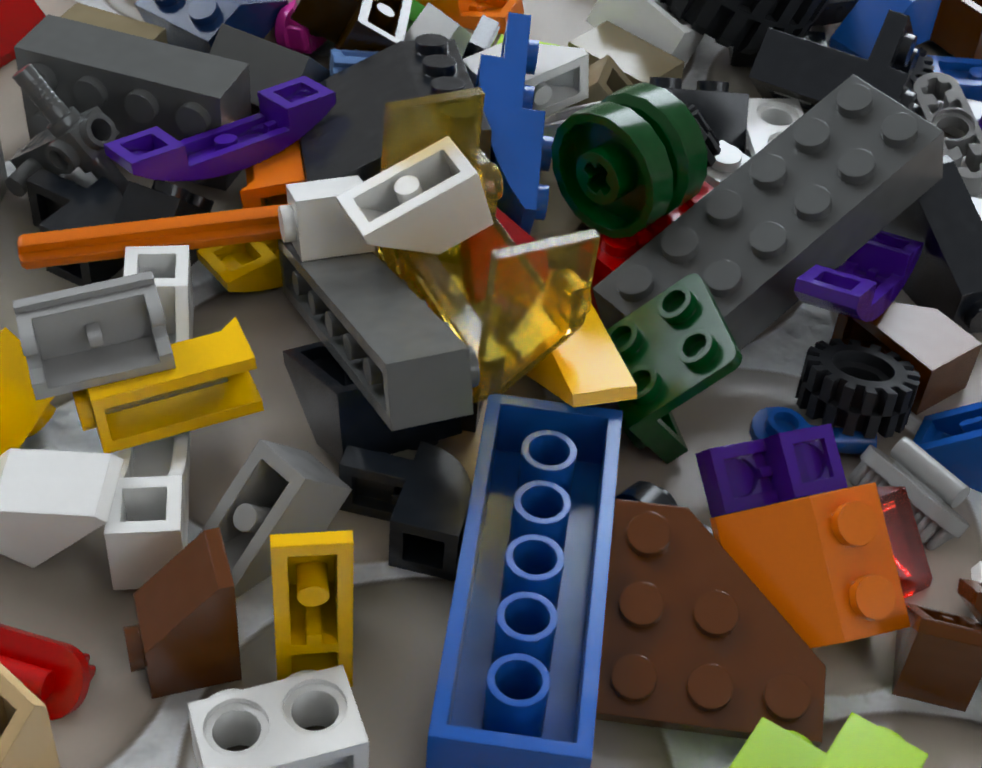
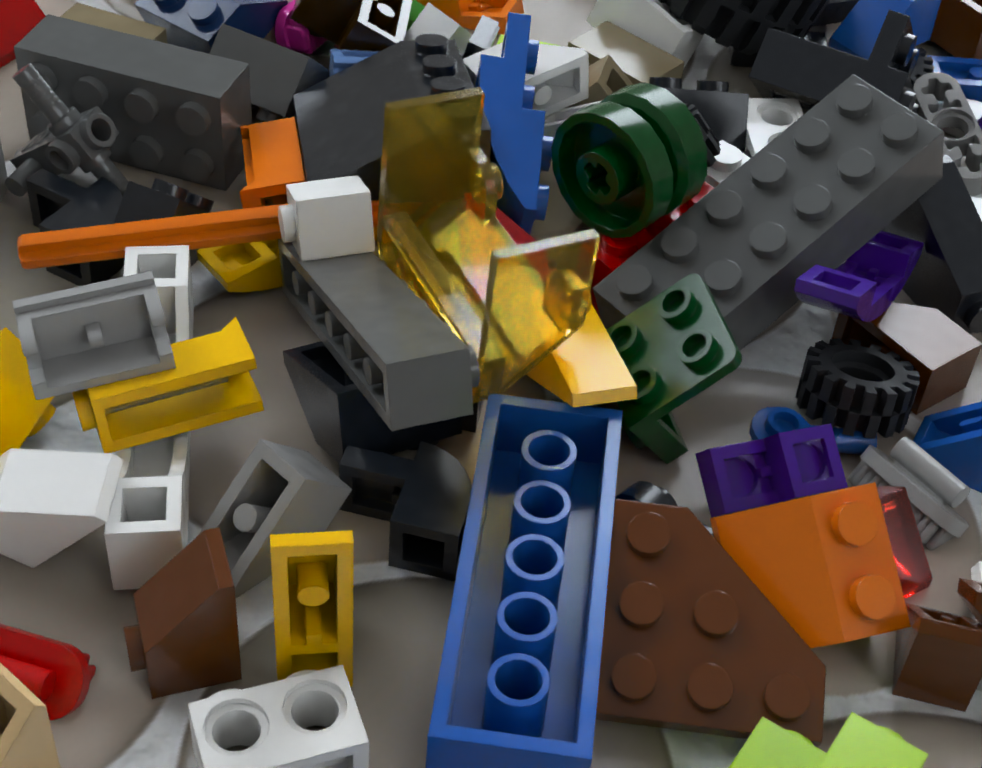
(284, 117): dark purple slope -> none
(420, 202): white slope -> none

